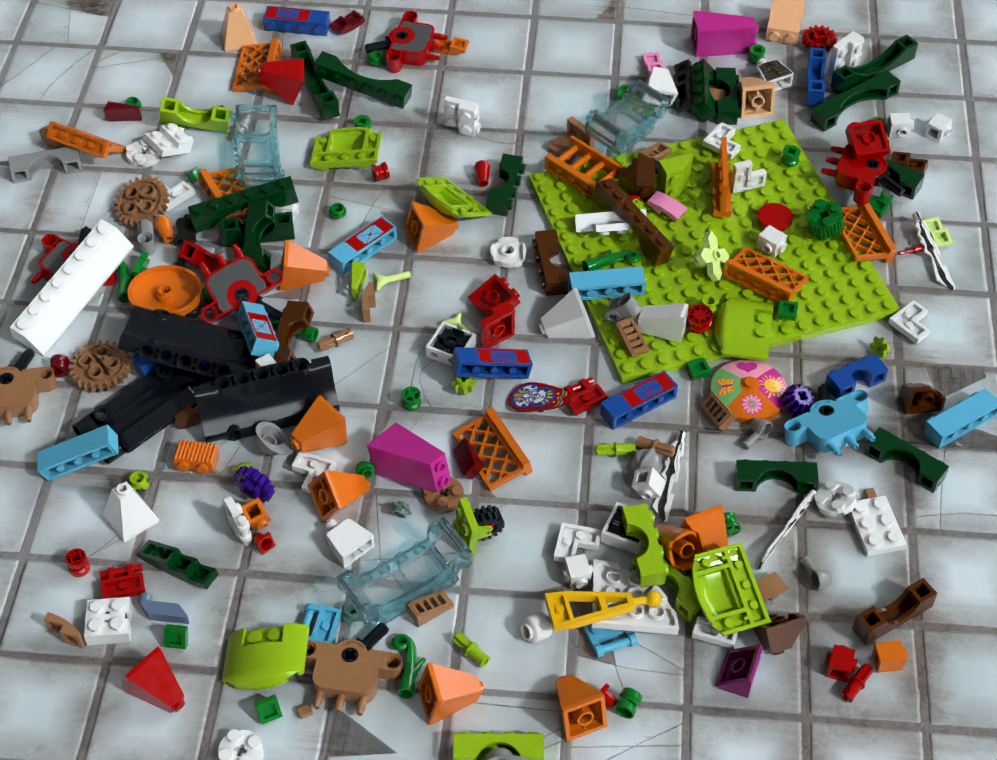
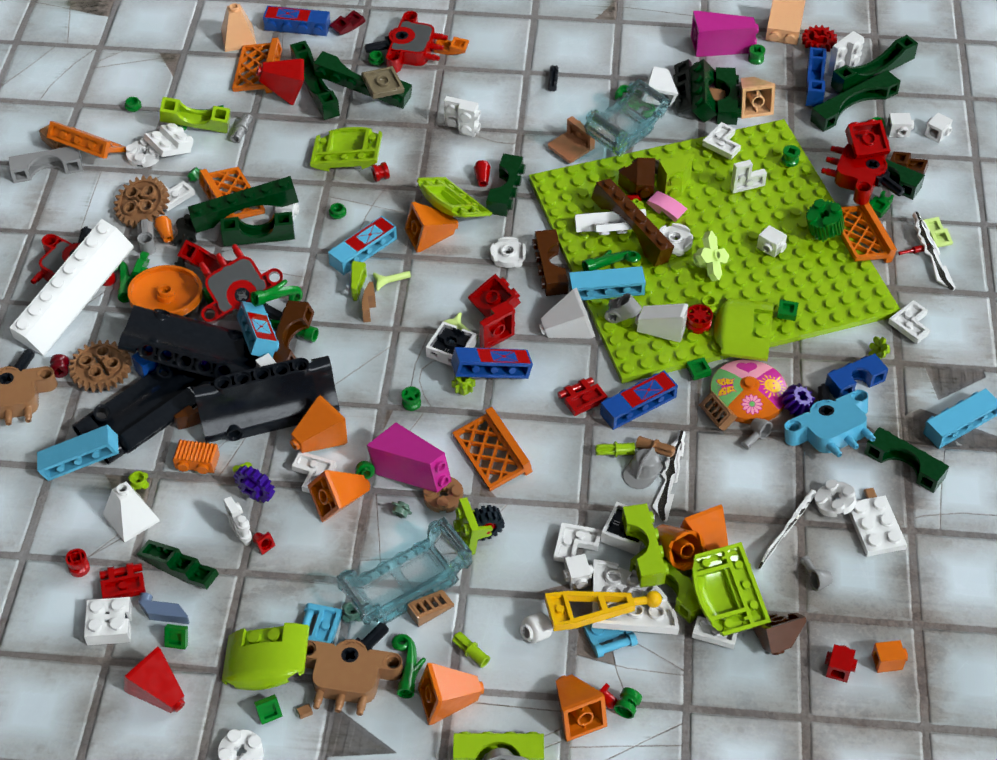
(68, 632): medium nougat slope -> none
(122, 112): dark red slope -> none
(256, 514): orange brick -> none
(259, 216): dark green arch -> none
(261, 297): none -> green plant
(269, 137): clear light blue windscreen -> none
(272, 440): light grey piece -> none
(301, 267): orange slope -> none
(334, 340): medium nougat axle -> none
(348, 540): white torso -> none
(362, 121): green wheel -> none
(382, 82): none -> dark tan tile
(467, 459): dark red slope -> none
(538, 397): shield -> none
(553, 78): none -> black axle
(575, 178): orange fence -> none
(626, 327): medium nougat slope -> none
(648, 483): white brick -> none
(651, 60): bright pink slope -> none
(656, 151): medium nougat slope -> none
(682, 232): none -> white plate
(721, 183): orange fence -> none
(732, 525): green wheel -> none
(739, 670): magenta slope -> none
(761, 282): orange fence -> none
(771, 586): medium nougat slope -> none
(774, 72): torso -> none
(775, 215): red tile -> none
(799, 475): dark green arch -> none
(856, 683): red axle -> none
(912, 602): reddish brown arch -> none
(920, 398): reddish brown slope -> none

